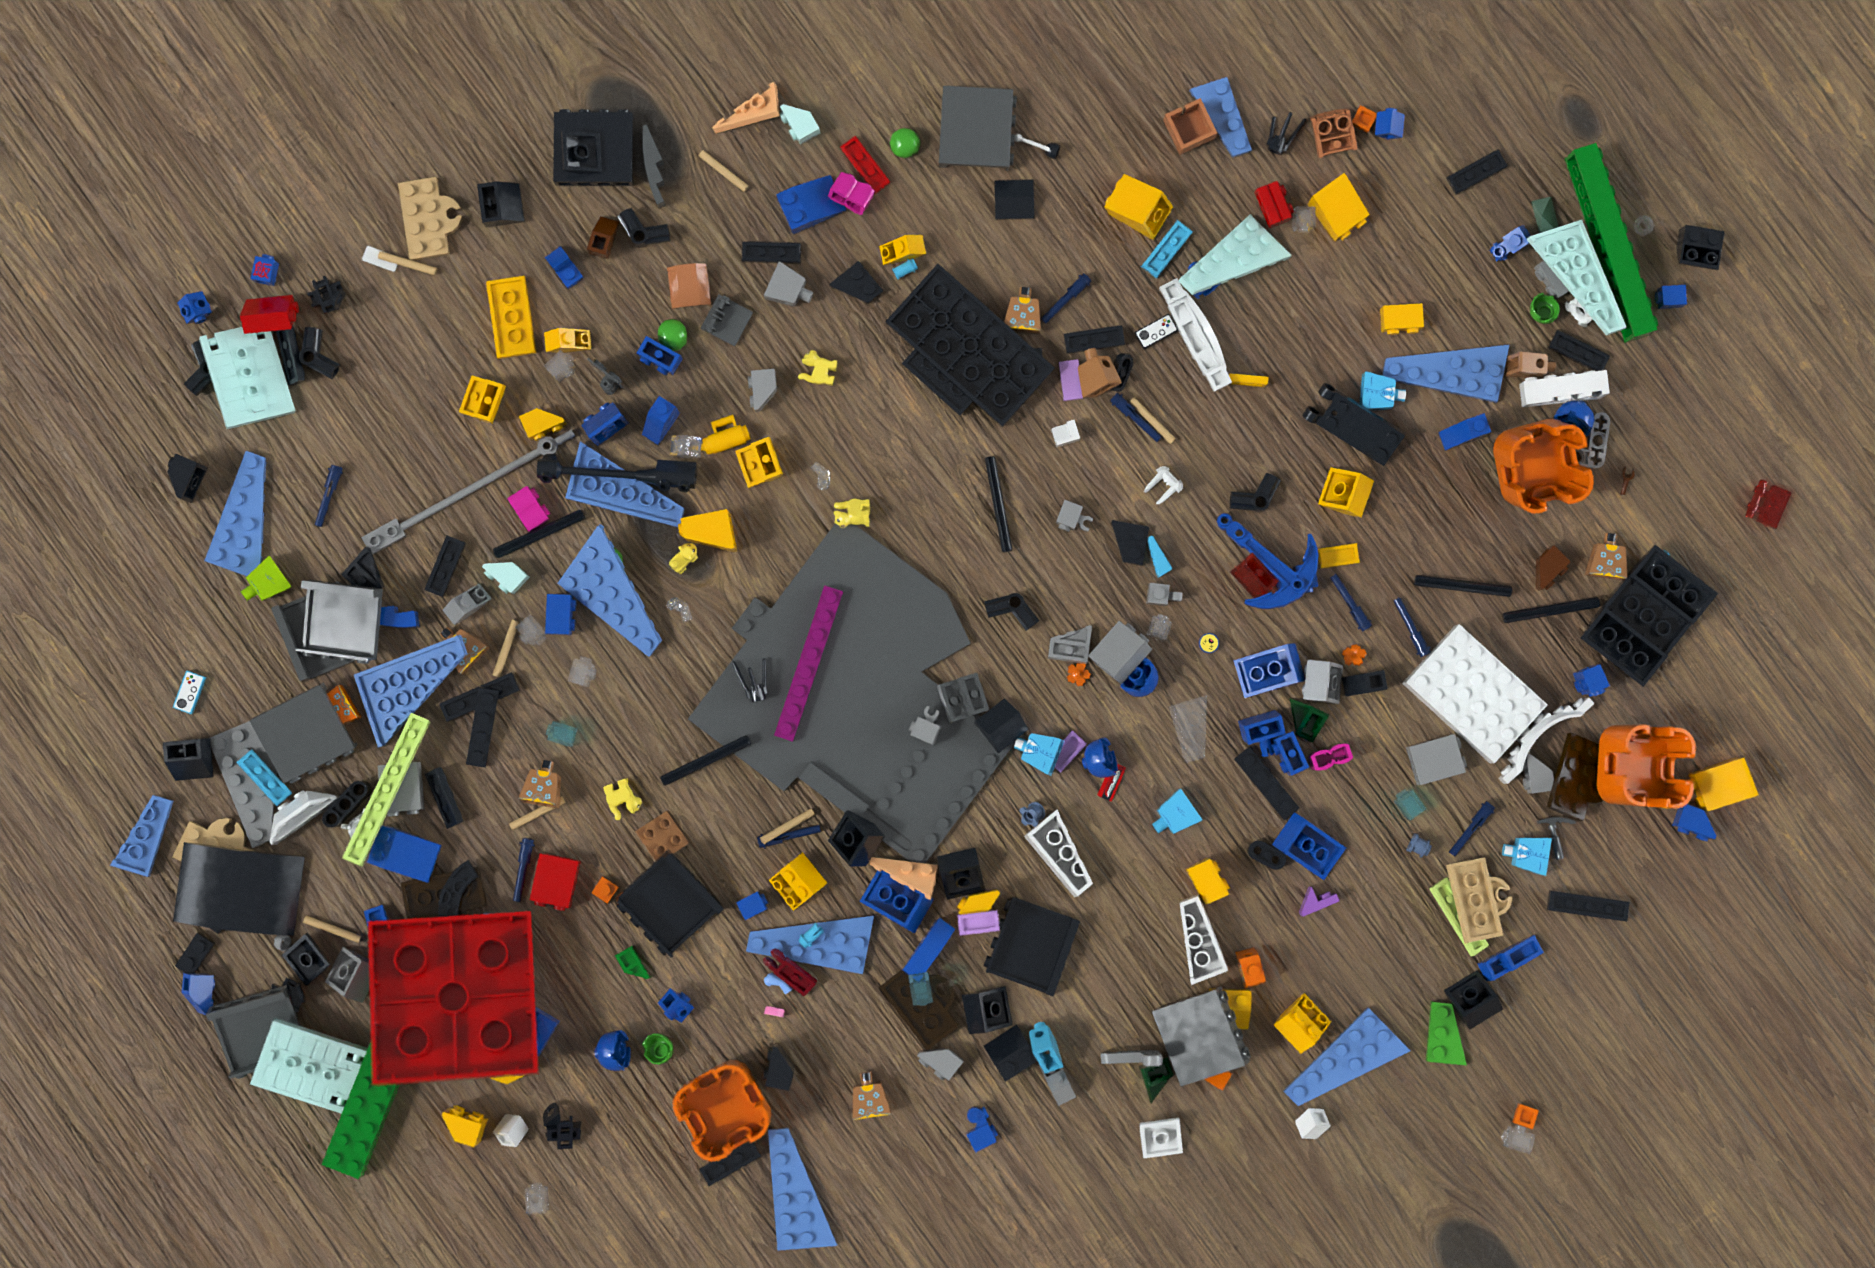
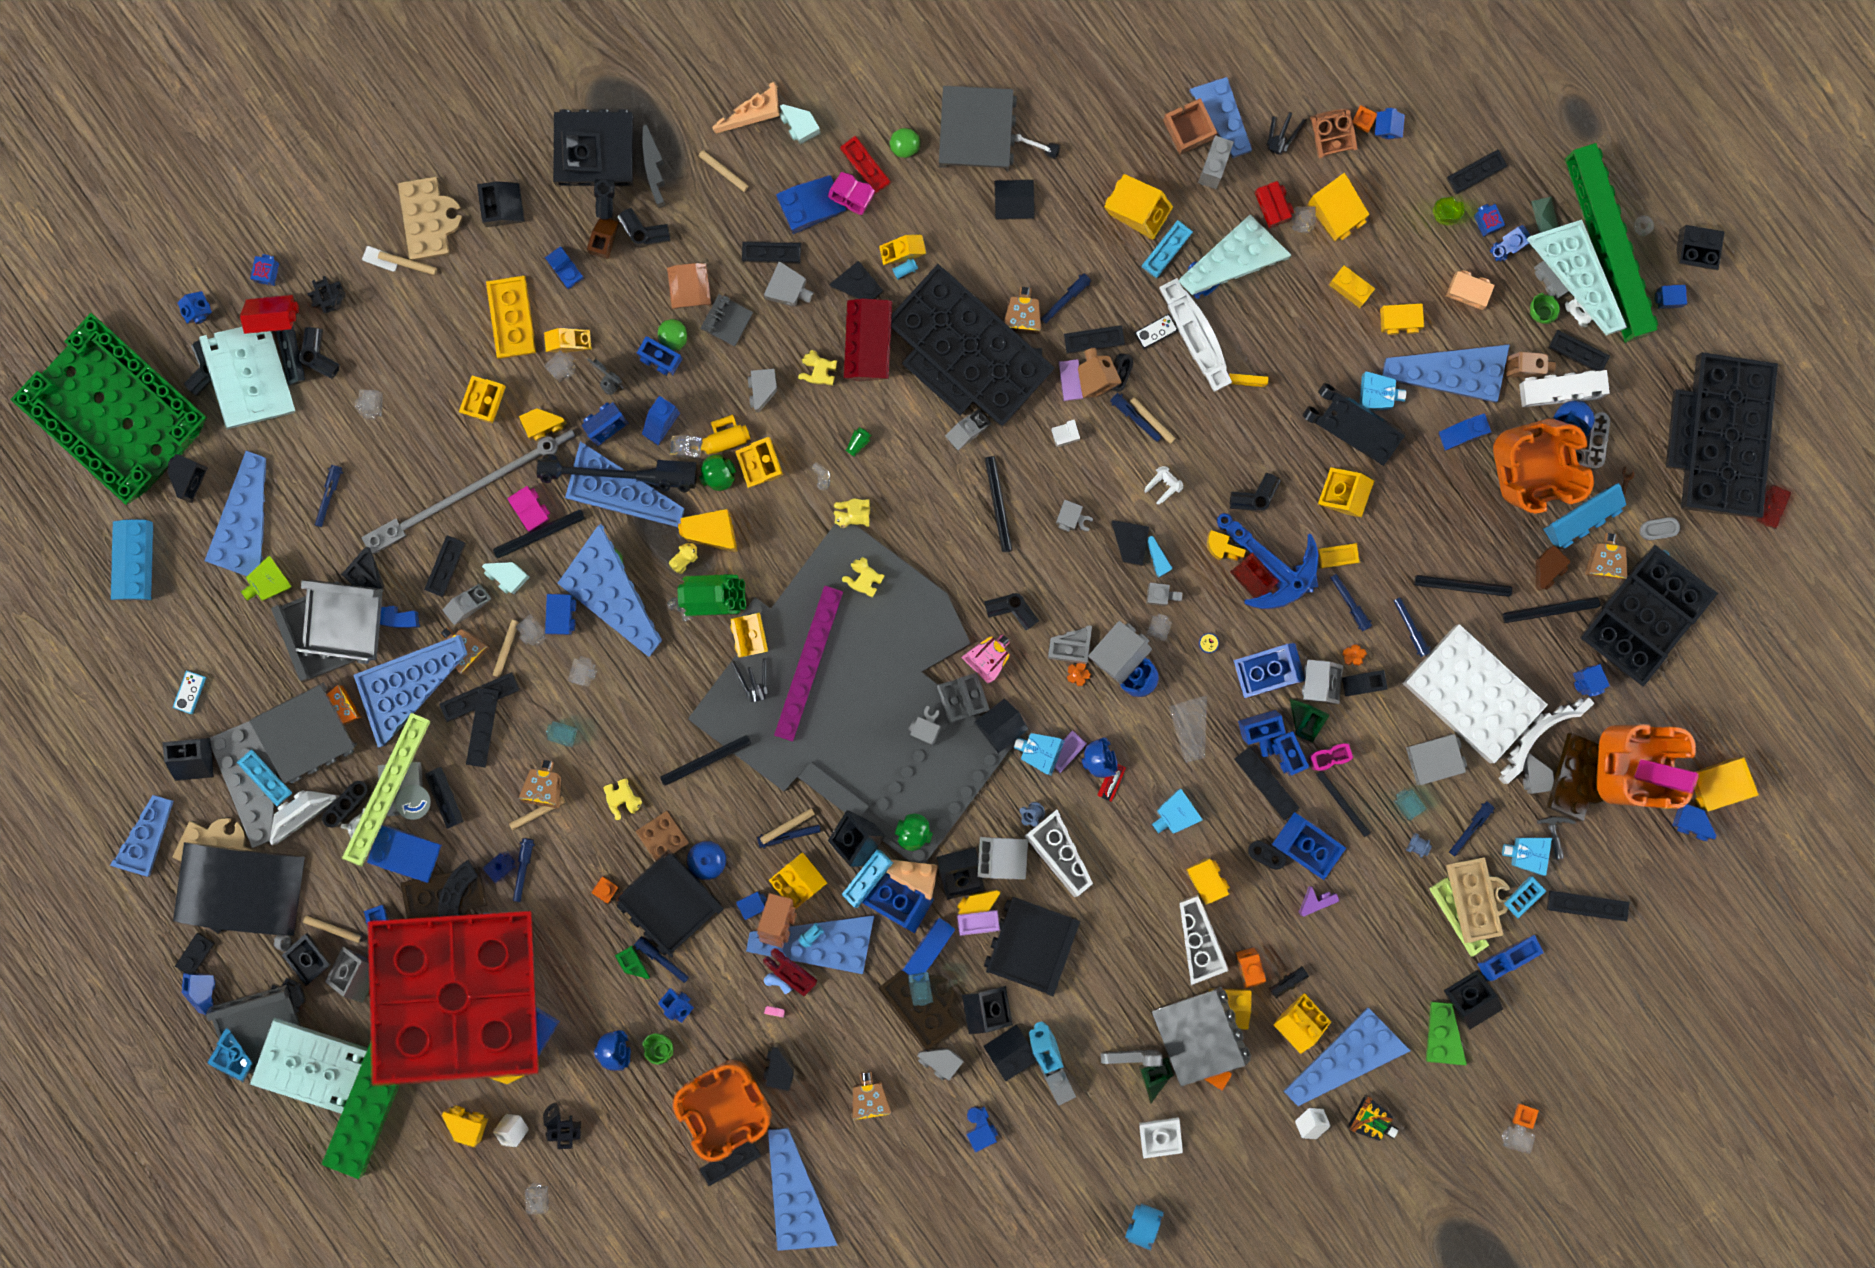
(96, 431): none -> green slope
(131, 560): none -> dark azure slope
(230, 1057): none -> dark azure slope
(369, 403): none -> clear brick
(413, 802): none -> light grey sticker
(500, 867): none -> clear blue brick
(554, 881): red brick -> none
(604, 192): none -> black piece
(652, 952): none -> dark blue pin
(706, 860): none -> blue cylinder
(712, 595): none -> green brick
(717, 472): none -> green plant
(749, 635): none -> yellow bracket
(776, 920): none -> nougat piece
(858, 441): none -> green cone
(867, 339): none -> dark red slope
(867, 577): none -> light yellow animal
(867, 878): none -> medium azure tile
(913, 832): none -> green plant
(967, 429): none -> light grey slope
(988, 657): none -> bright pink torso
(1002, 858): none -> light grey brick
(1145, 1226): none -> dark azure brick
(1215, 162): none -> light grey brick
(1218, 547): none -> yellow brick
(1289, 982): none -> black pin
(1342, 803): none -> black bar
(1351, 286): none -> yellow piece
(1372, 1120): none -> torso
(1448, 211): none -> clear neon green hair
(1470, 289): none -> light nougat brick
(1489, 219): none -> blue brick
(1530, 881): none -> medium azure slope
(1586, 516): none -> dark azure slope
(1659, 529): none -> light grey tile
(1666, 776): none -> dark pink tile
(1724, 435): none -> black slope

